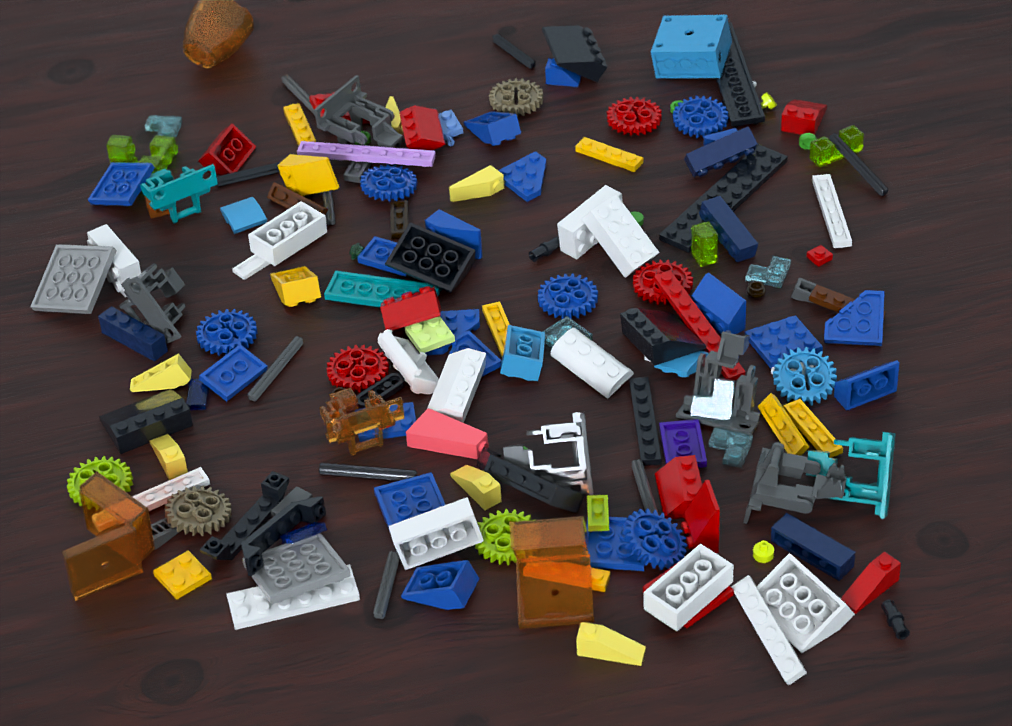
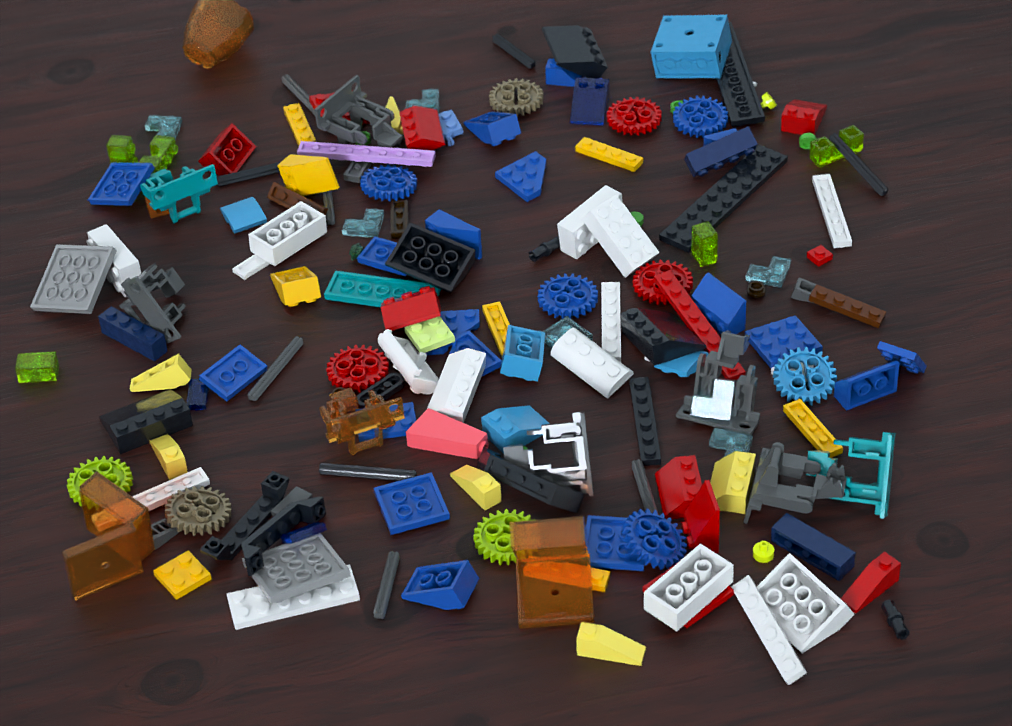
(37, 367): none -> clear neon green brick
(226, 331): blue gear -> none
(367, 227): none -> clear light blue plate
(430, 99): none -> clear light blue plate
(436, 533): white brick -> none
(481, 184): light yellow slope -> none
(510, 425): none -> dark azure slope
(590, 101): none -> clear blue slope
(598, 513): lime plate -> none
(611, 319): none -> white plate
(683, 439): dark purple plate -> none
(729, 228): dark blue brick -> none
(733, 481): none -> light yellow slope
(782, 425): yellow plate -> none
(858, 321): blue plate -> none
(905, 357): none -> blue plate

